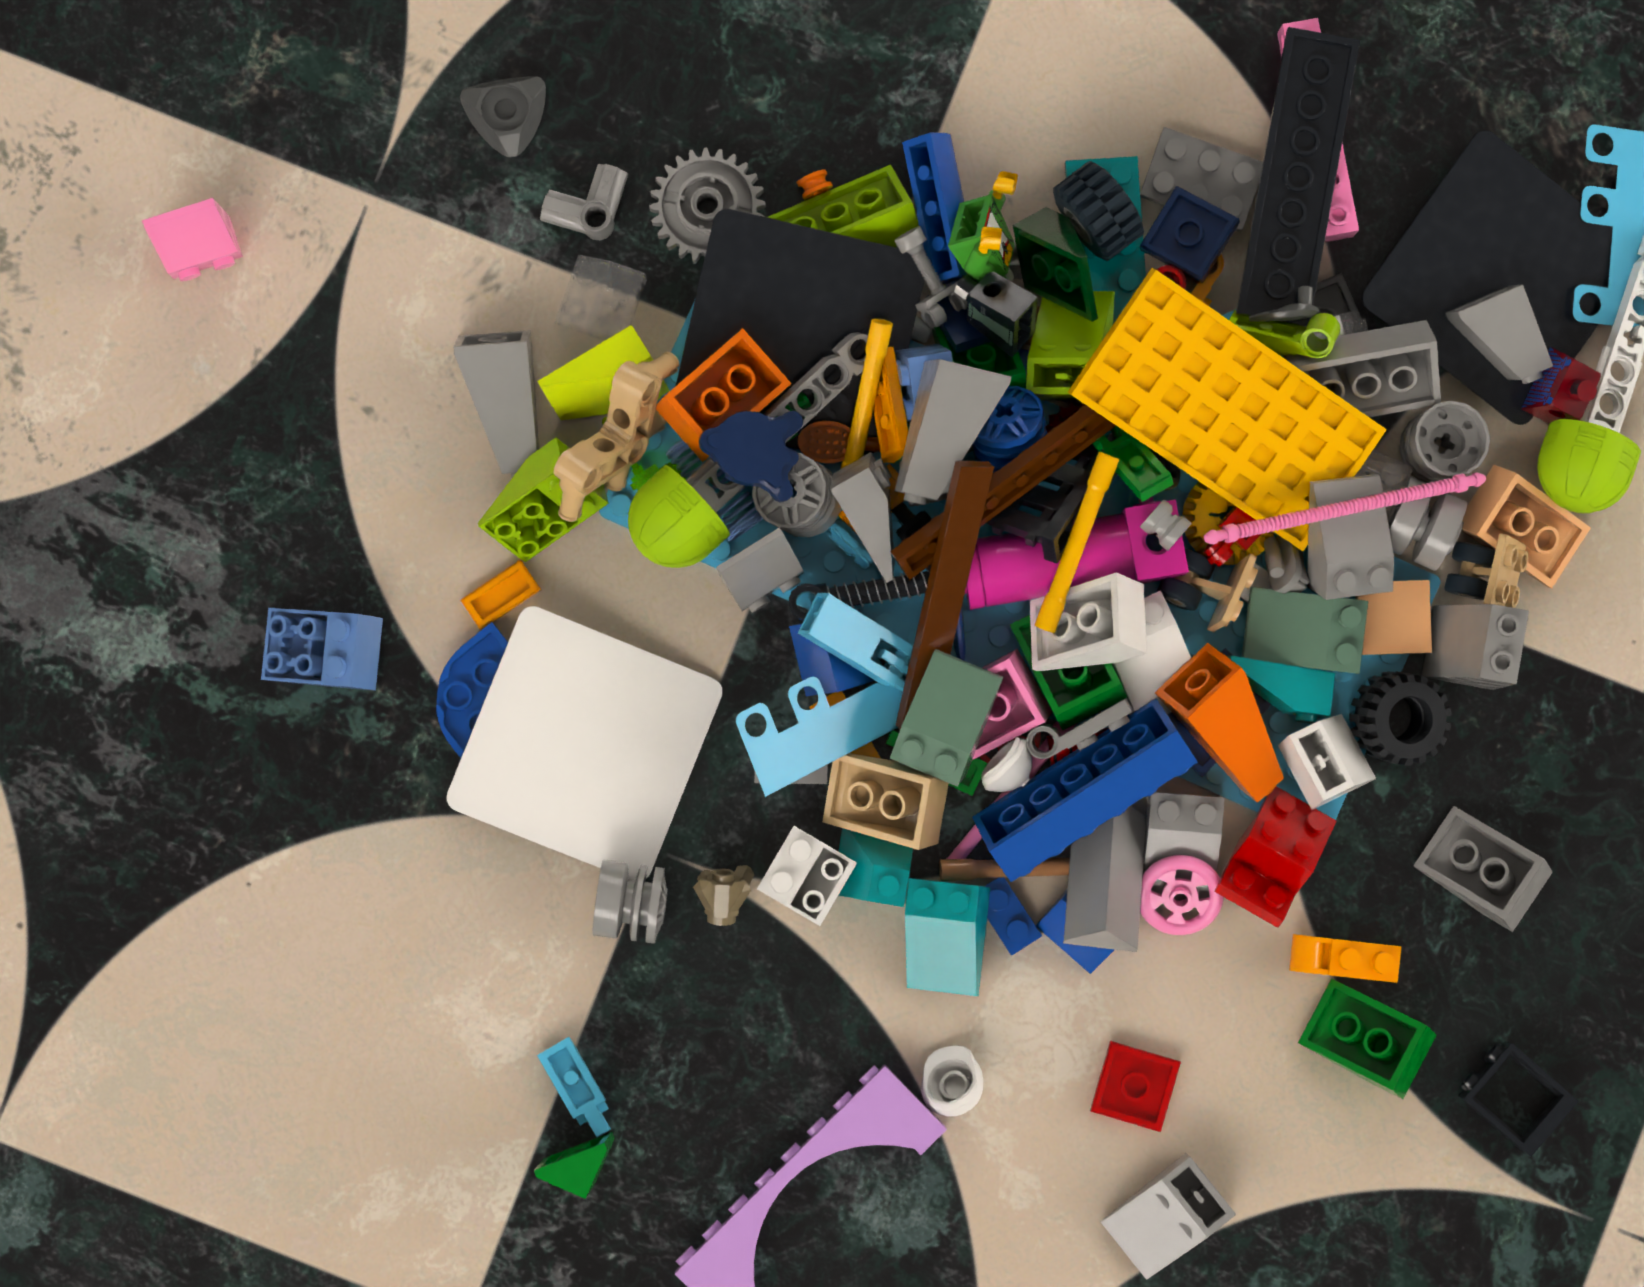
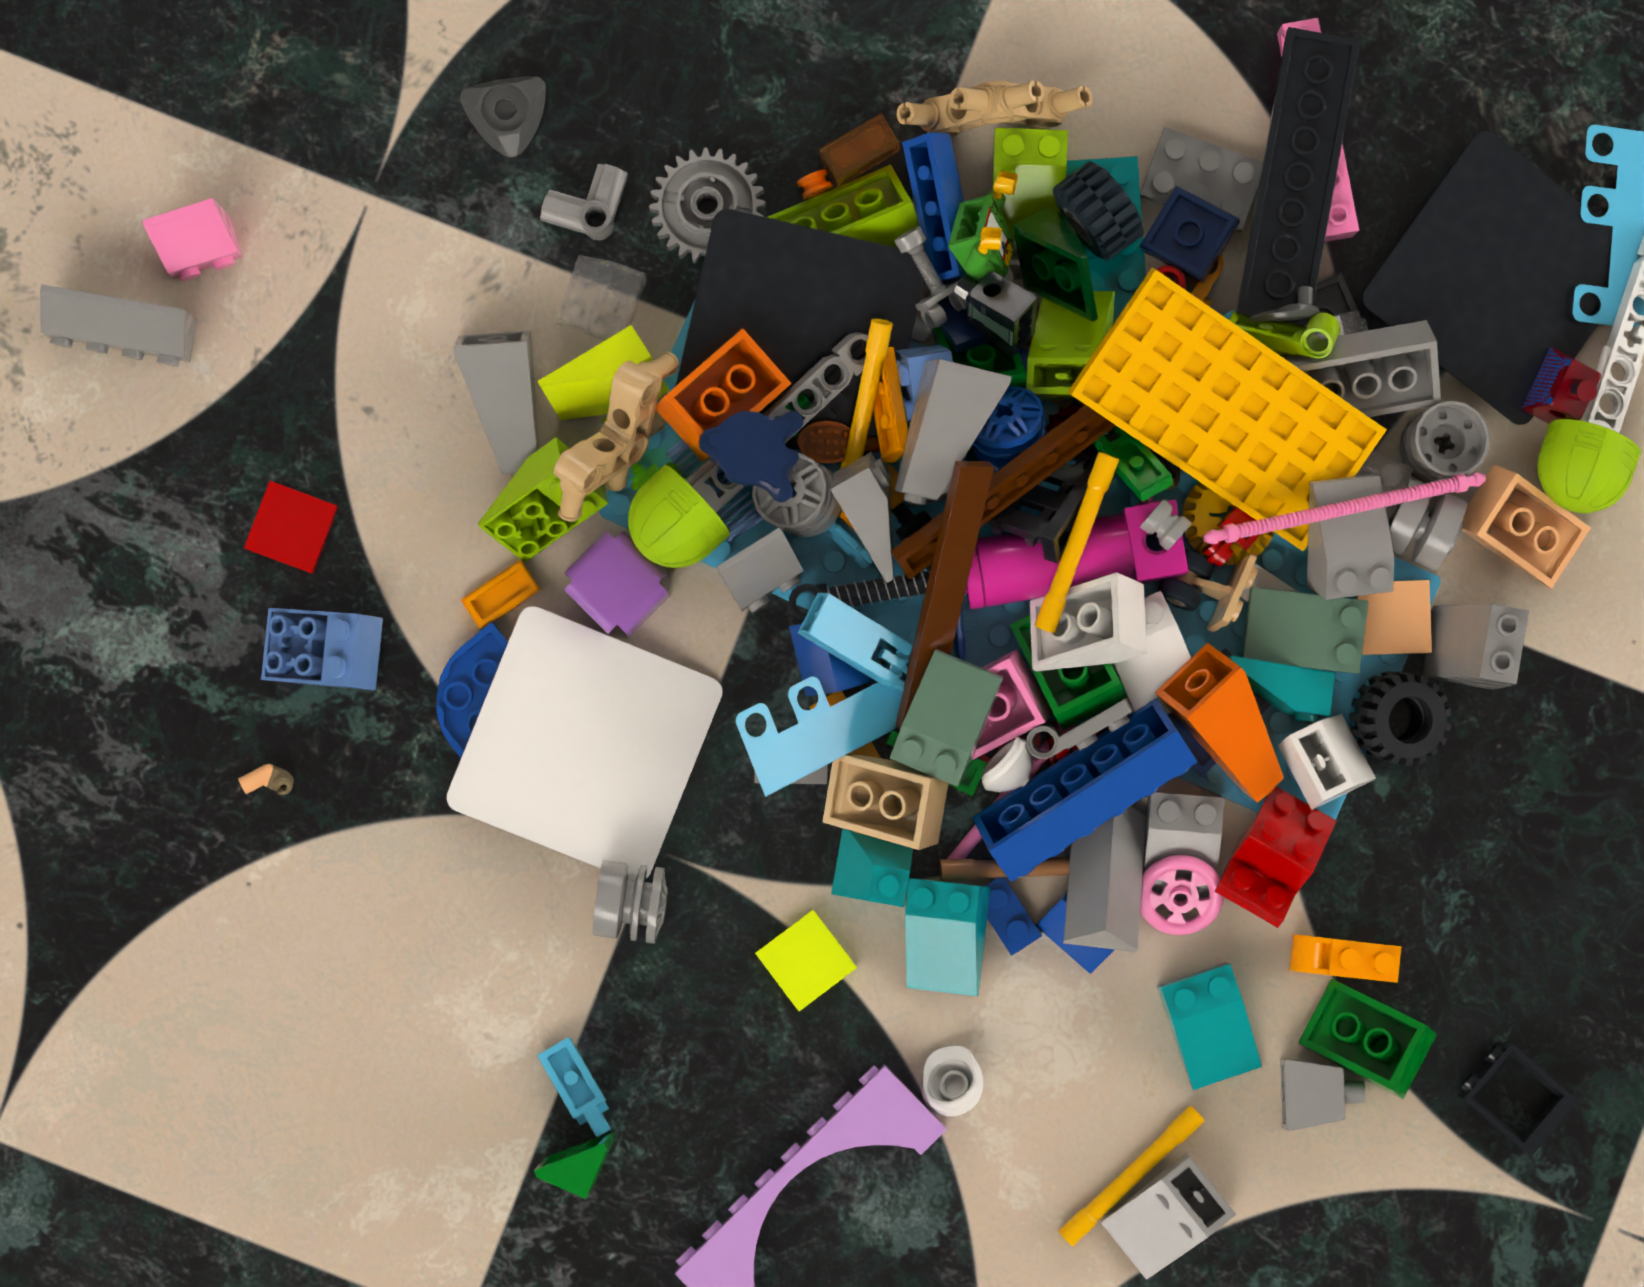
(116, 324): none -> light grey slope
(268, 776): none -> arm
(291, 527): none -> red tile
(616, 583): none -> medium lavender piece
(723, 893): dark tan rock -> none
(806, 875): white slope -> none
(806, 960): none -> neon yellow tile
(859, 150): none -> clear orange brick
(995, 103): none -> tan pin
(1039, 161): none -> lime slope
(1088, 1217): none -> yellow piece
(1135, 1086): red tile -> none
(1210, 1025): none -> teal slope
(1285, 566): light grey piece -> none
(1315, 1093): none -> light grey torso
(1484, 868): light grey slope -> none
(1501, 569): tan plate -> none
(1505, 333): light grey slope -> none

